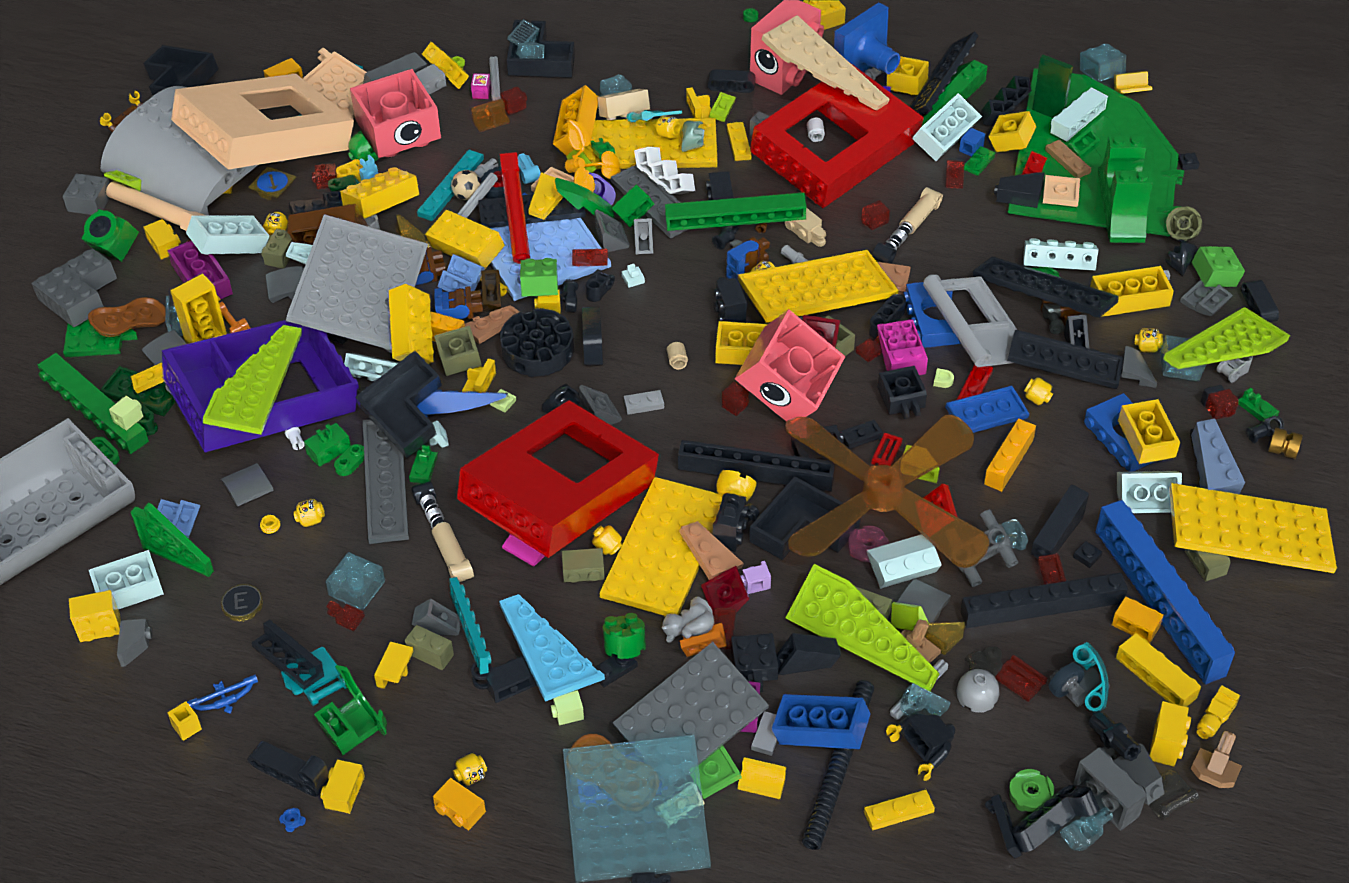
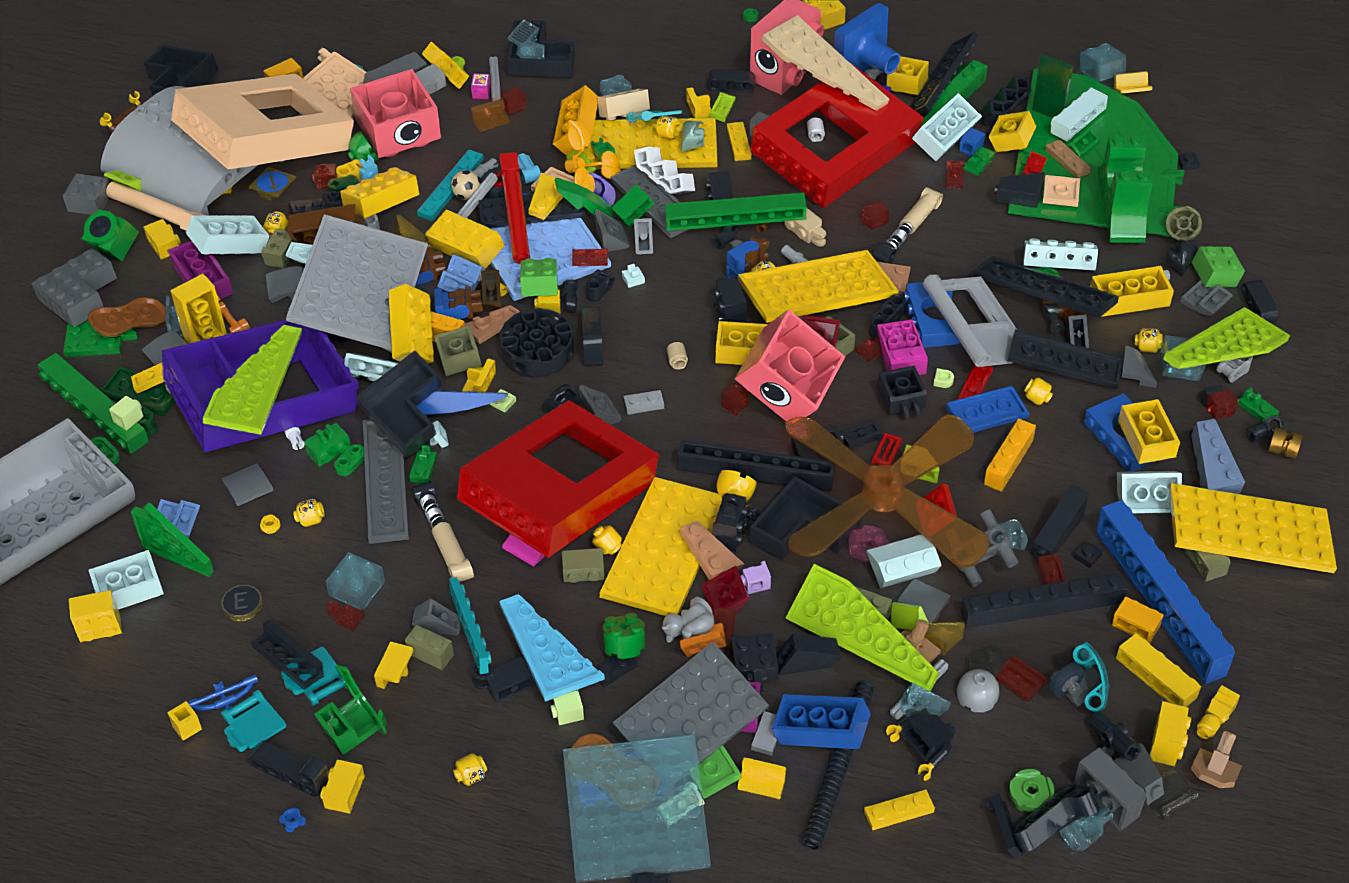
(132, 640): dark grey slope -> none
(253, 725): none -> teal piece
(459, 804): light orange brick -> none

